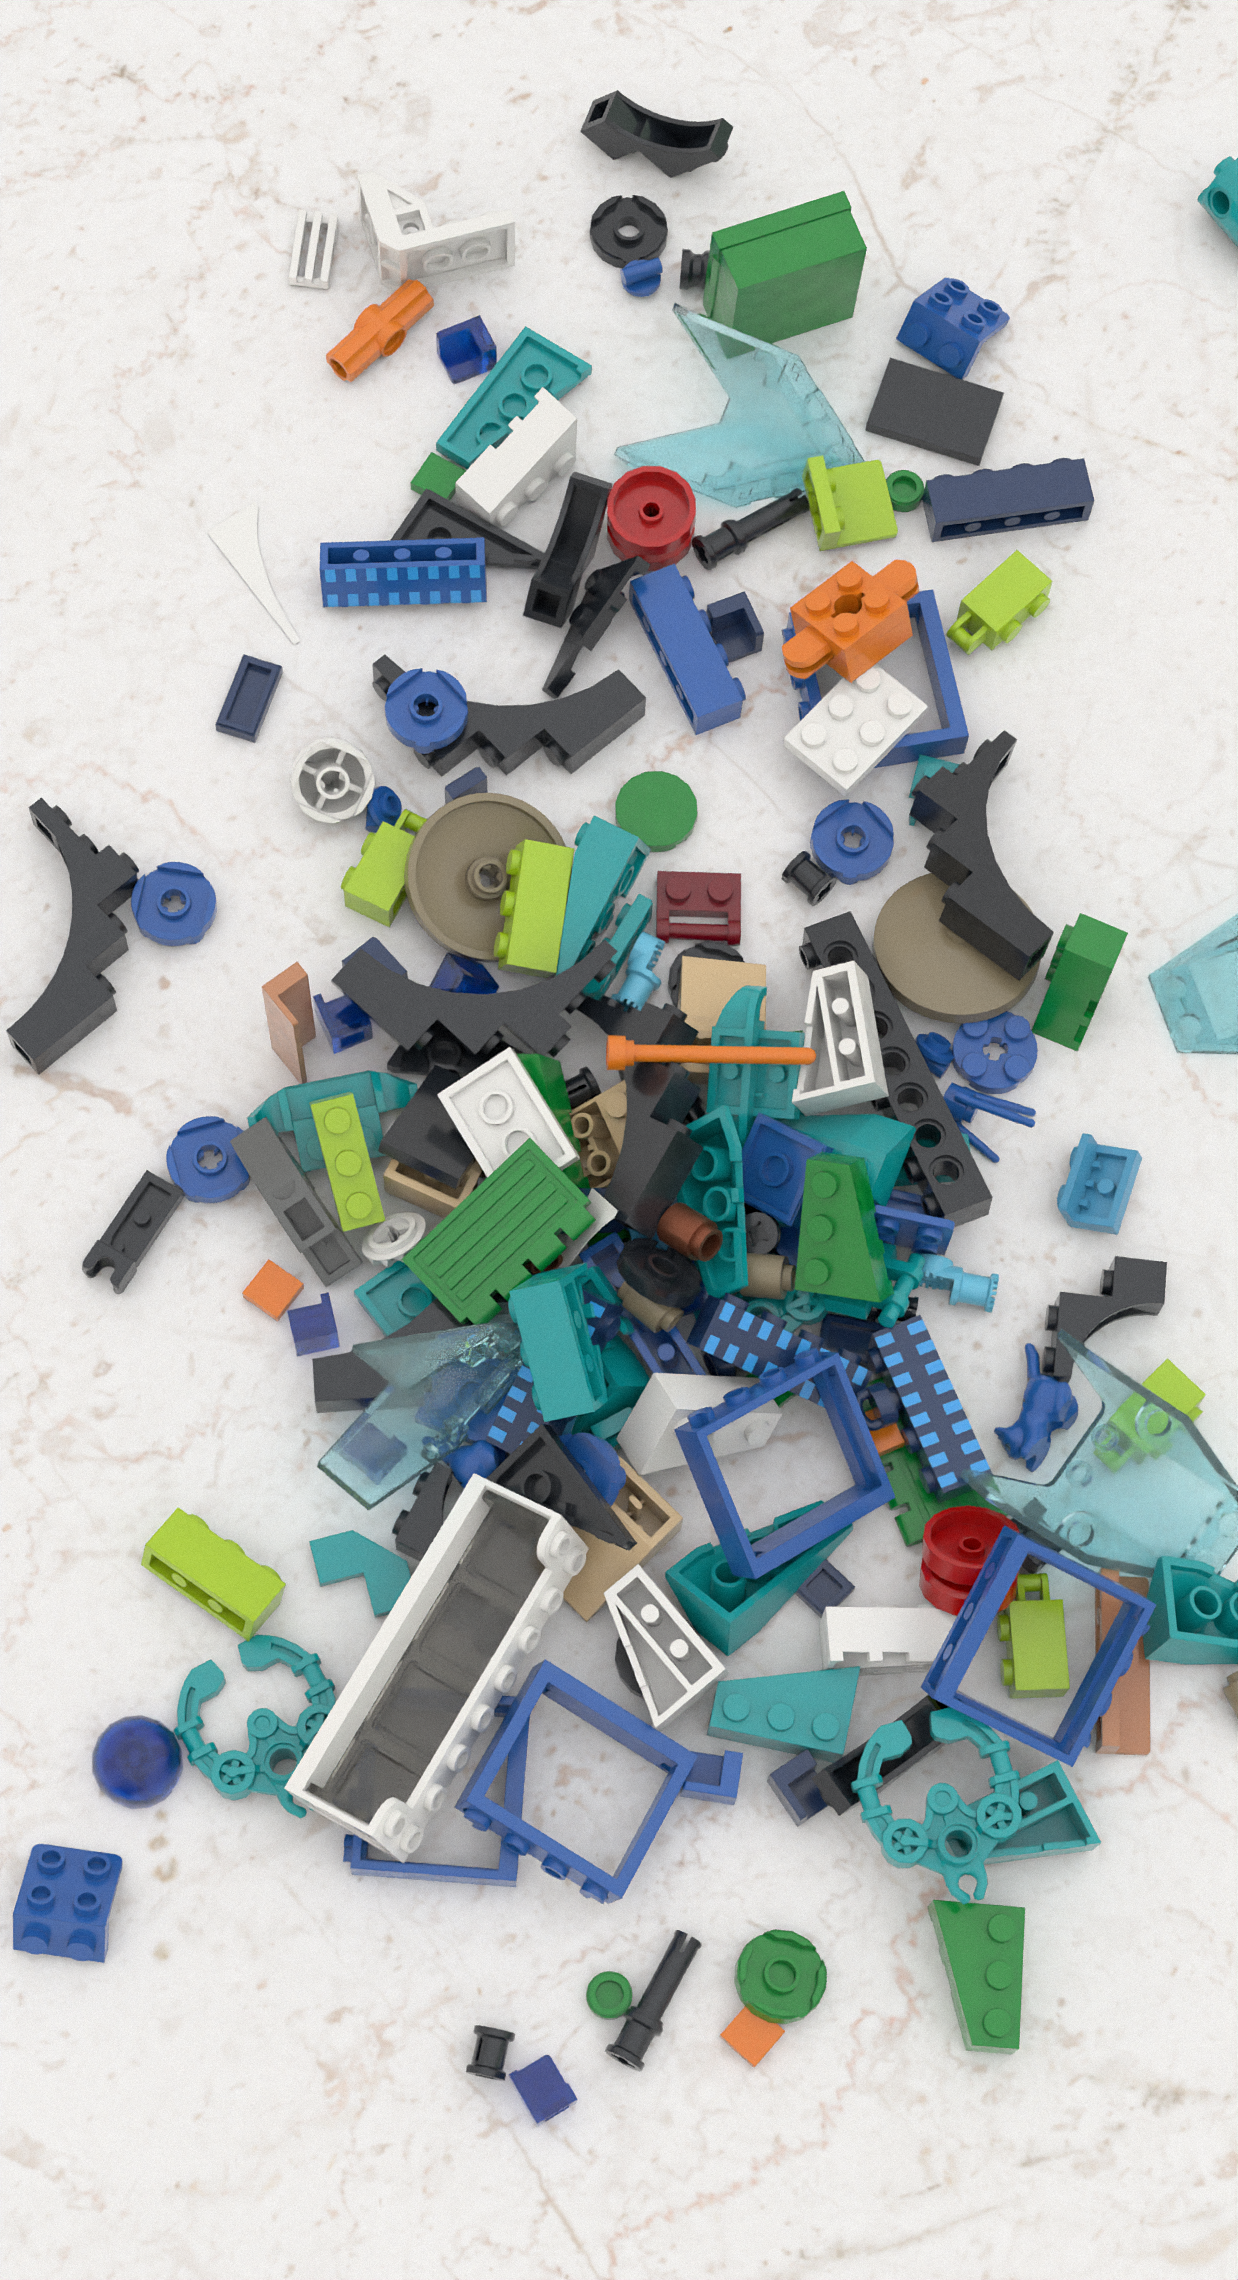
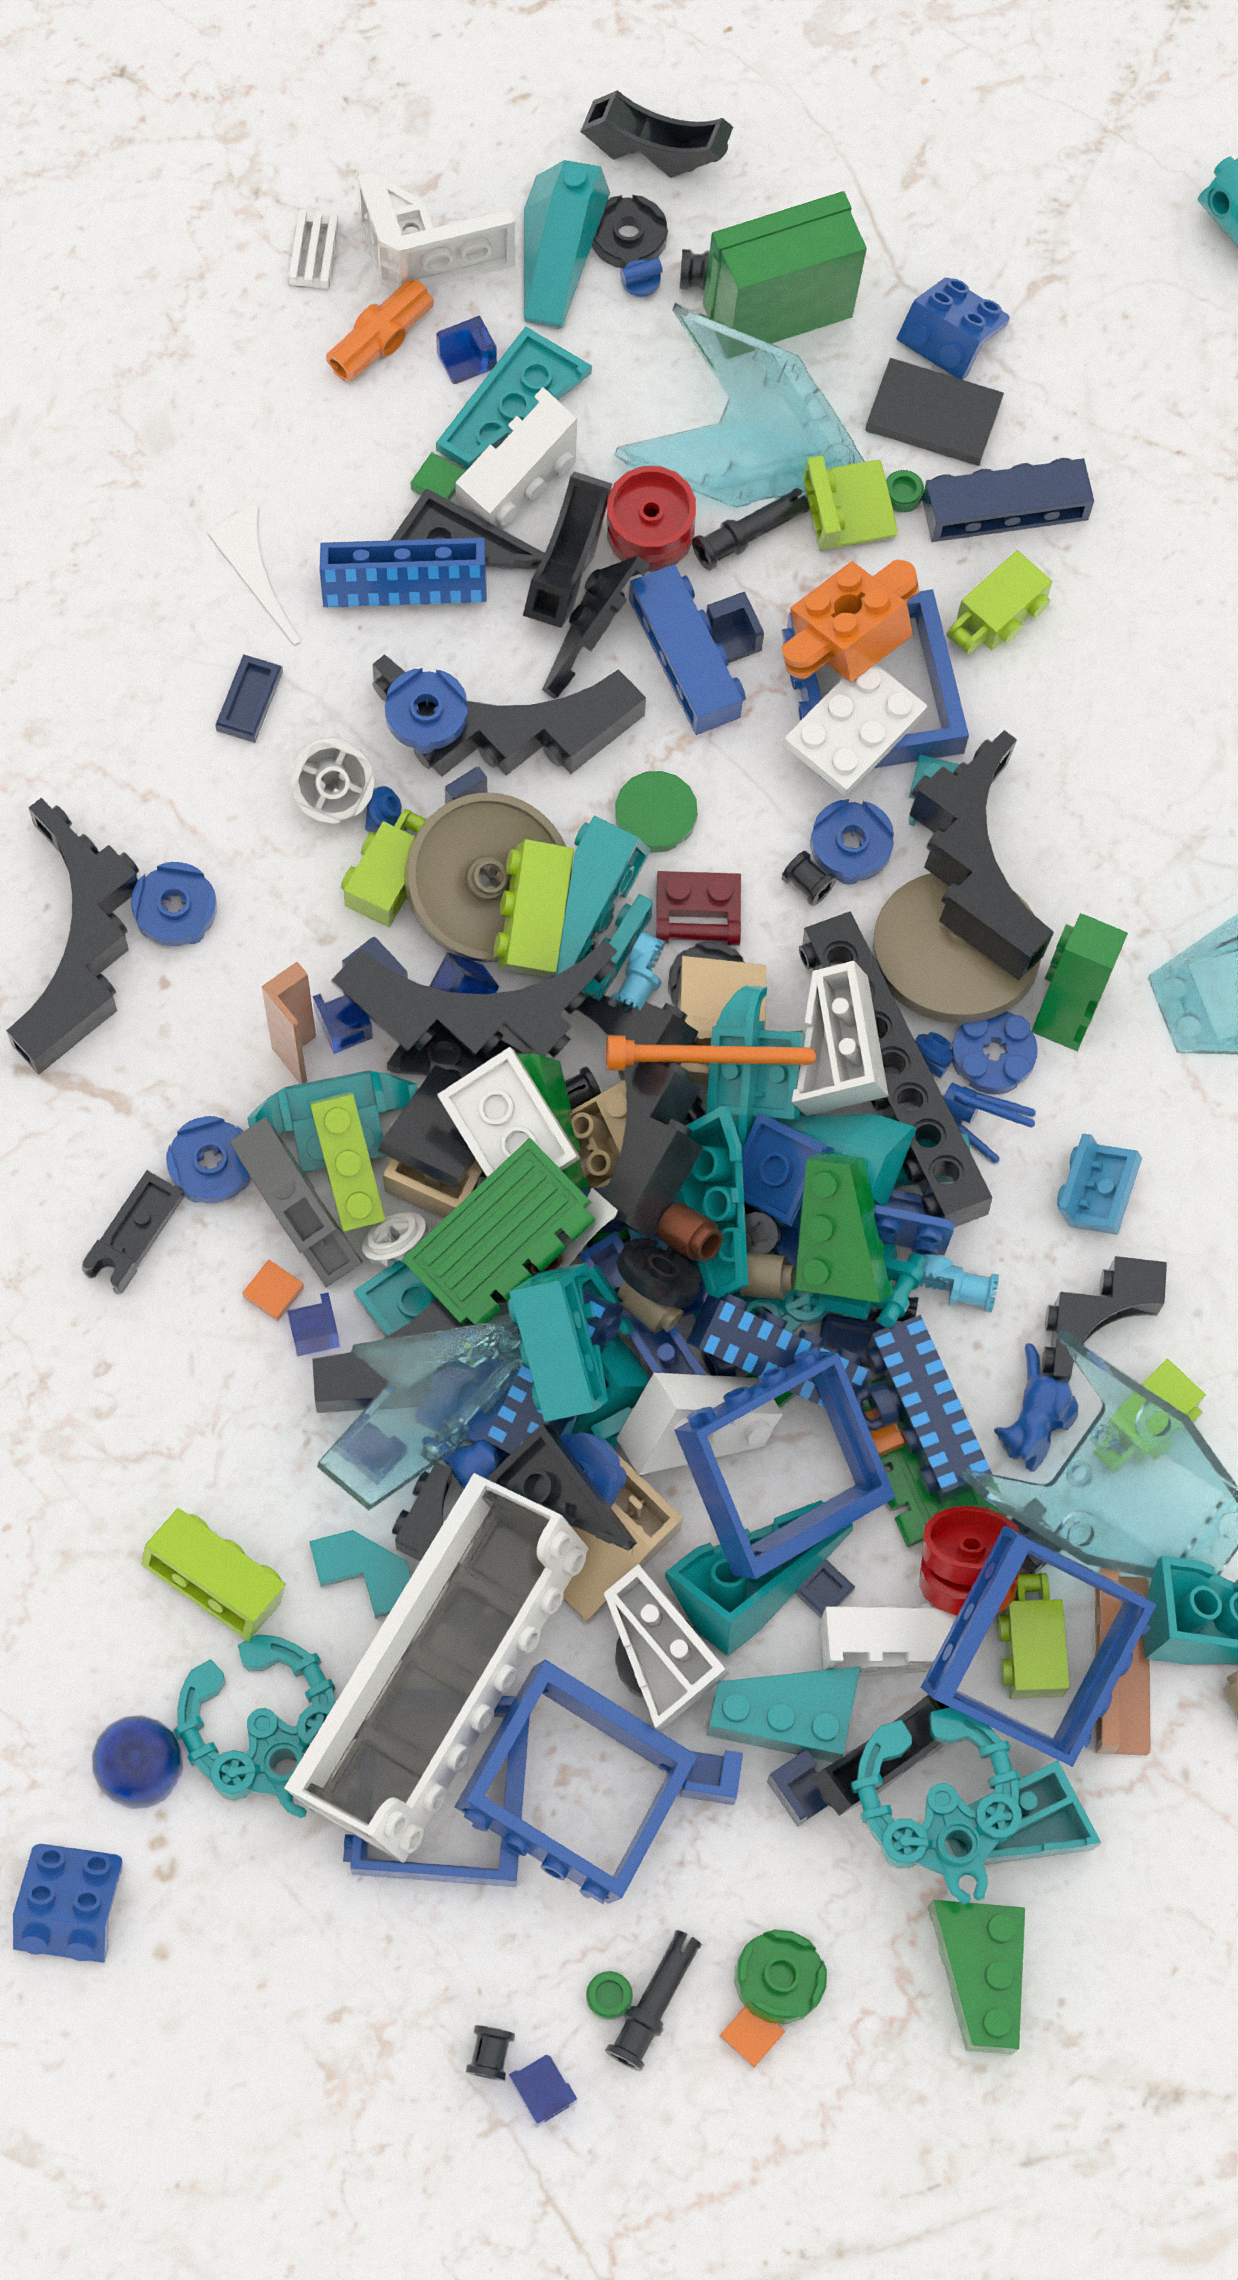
(558, 235): none -> teal wedge

